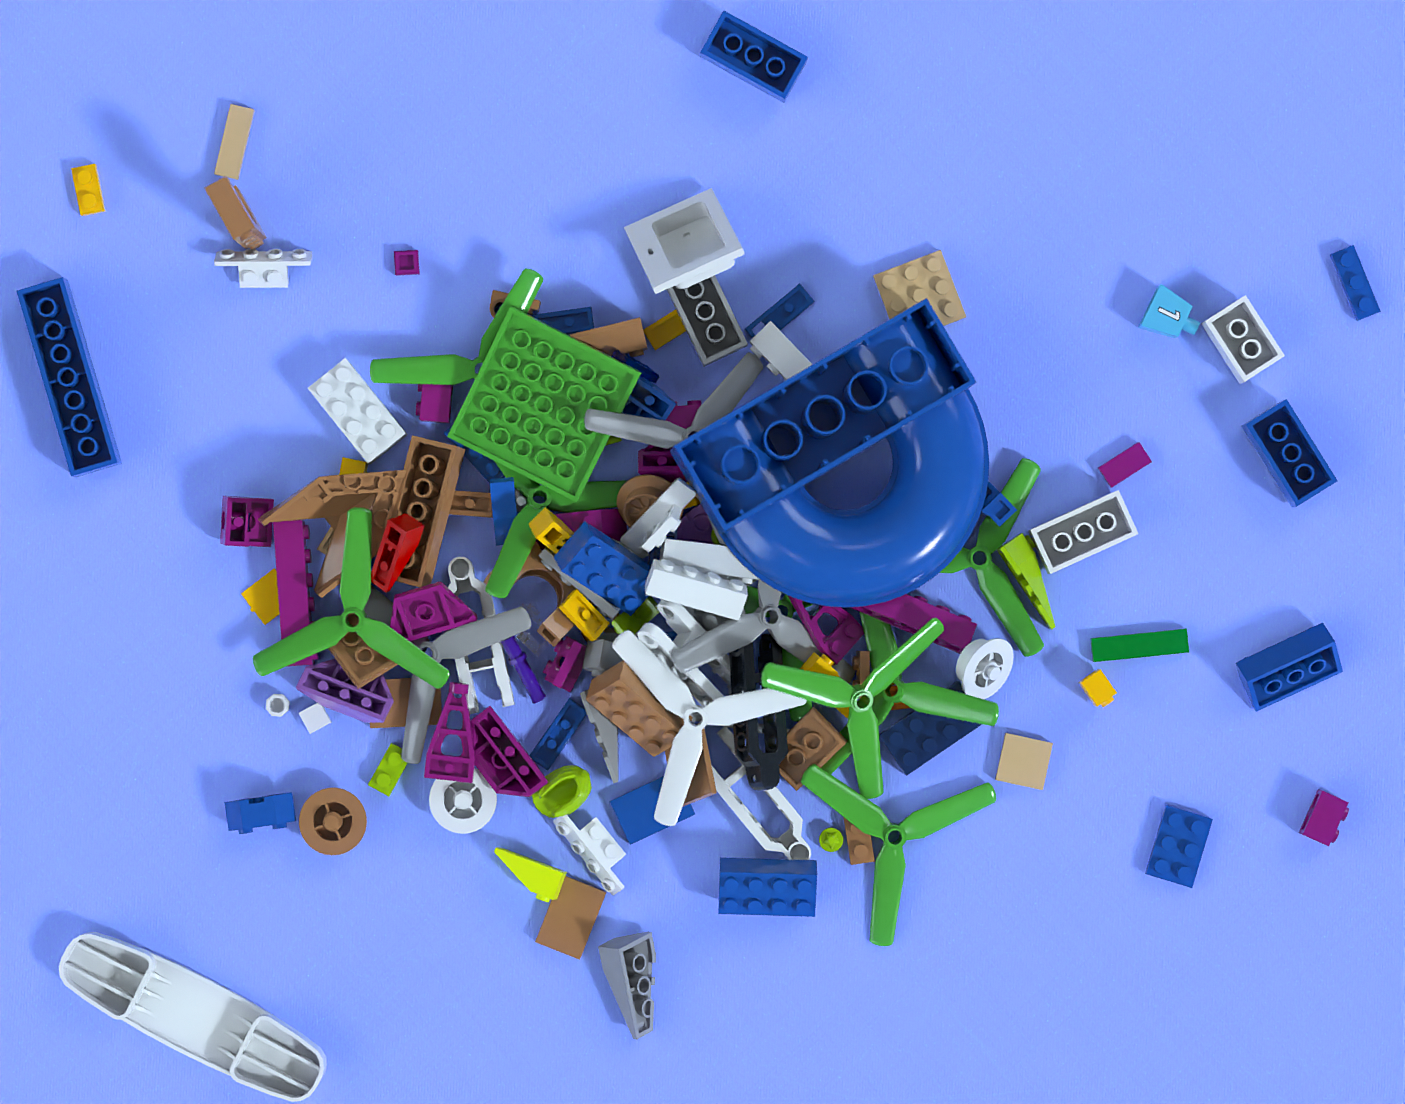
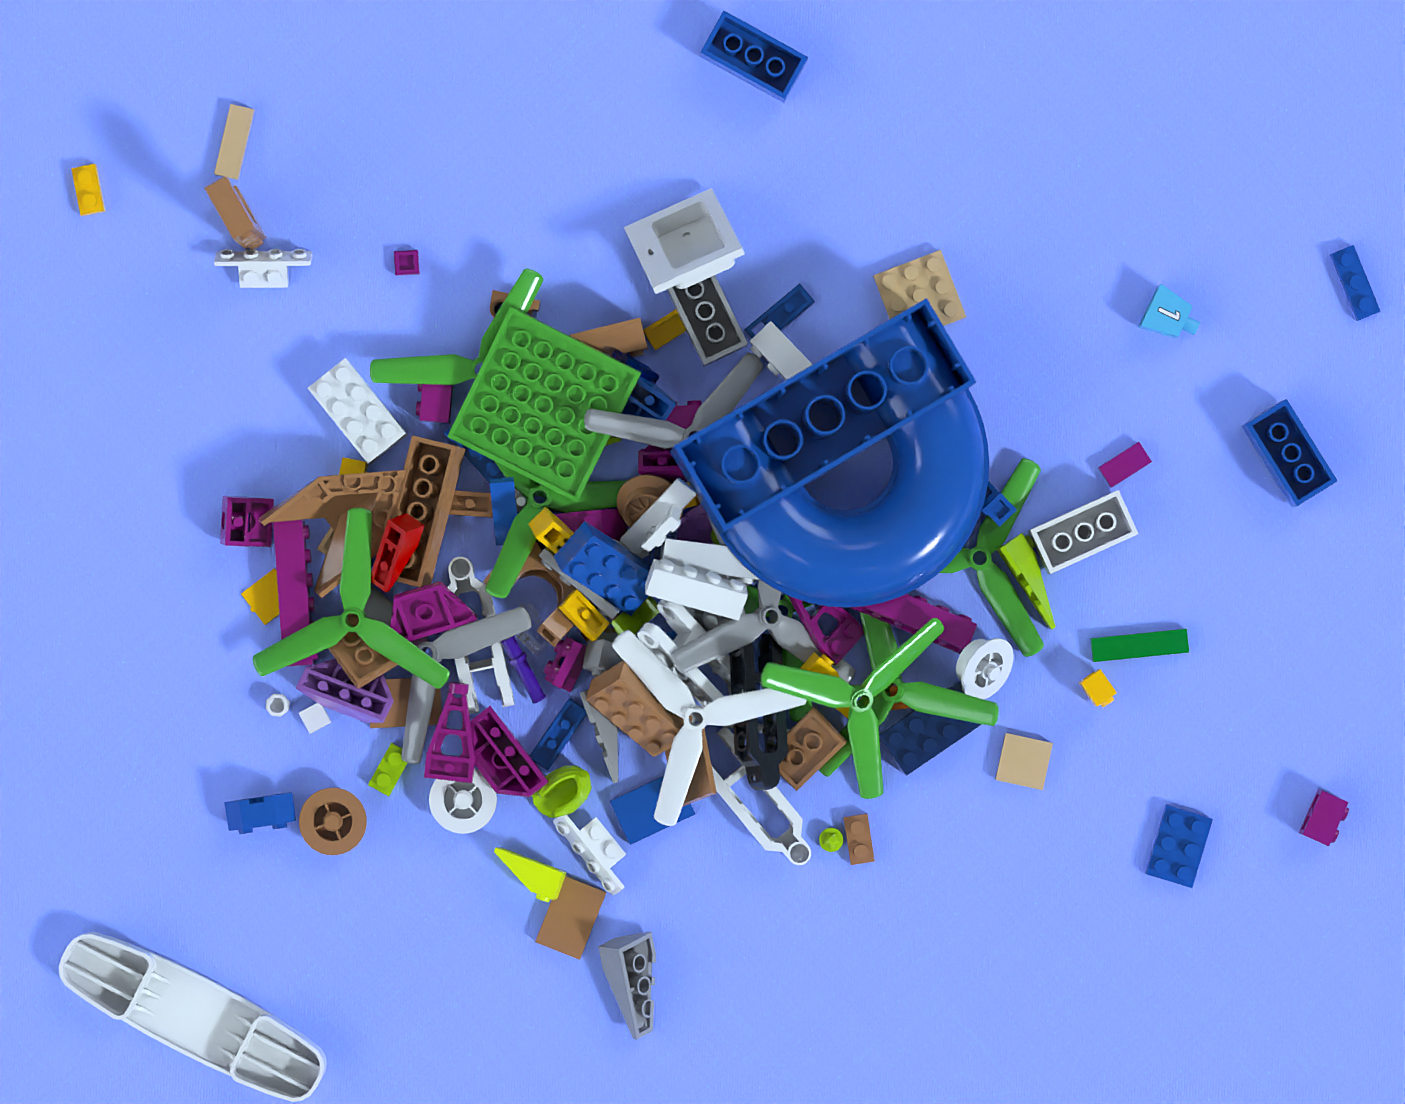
(69, 377): blue brick -> none
(568, 321): blue tile -> none
(767, 887): blue brick -> none
(861, 664): medium nougat plate -> none
(890, 860): bright green piece -> none
(1242, 339): white brick -> none
(1289, 666): blue slope -> none

